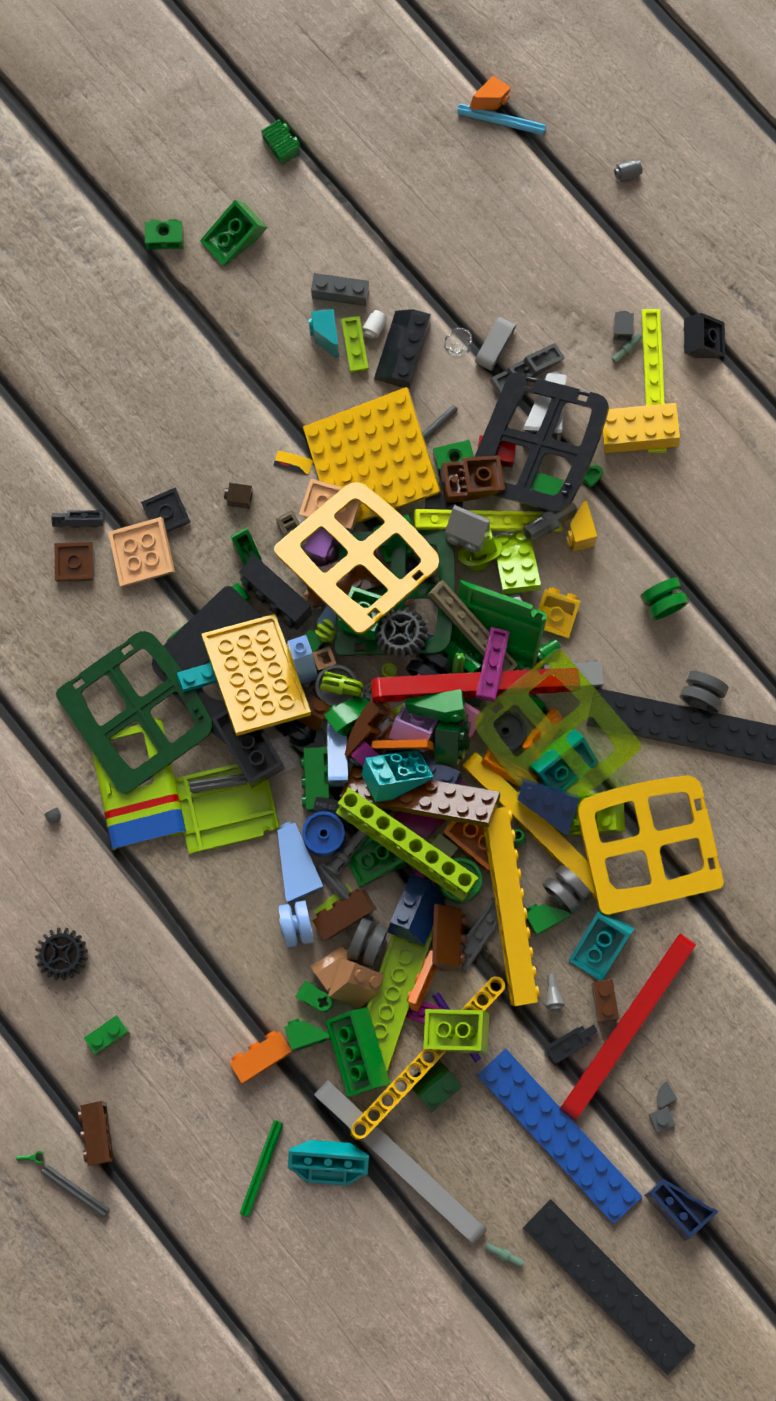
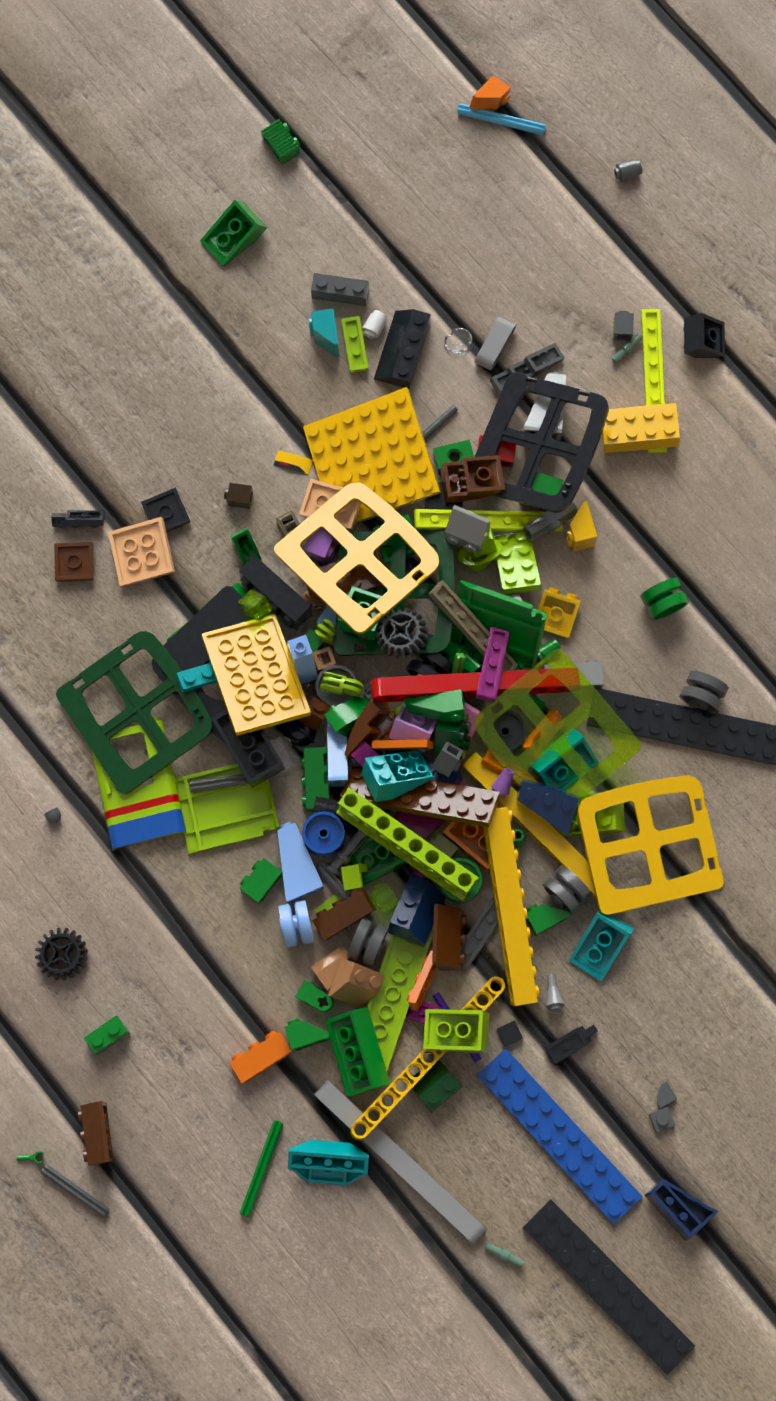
(172, 240): green brick -> none
(255, 605): none -> clear neon green brick
(260, 880): none -> green brick
(352, 876): none -> lime panel
(384, 897): none -> clear neon green brick
(388, 670): lime piece -> none
(448, 759): none -> dark grey brick
(503, 782): none -> medium lavender cone
(509, 1033): none -> black tile
(593, 475): green tile -> none
(605, 1001): reddish brown brick -> none
(627, 1027): red beam -> none

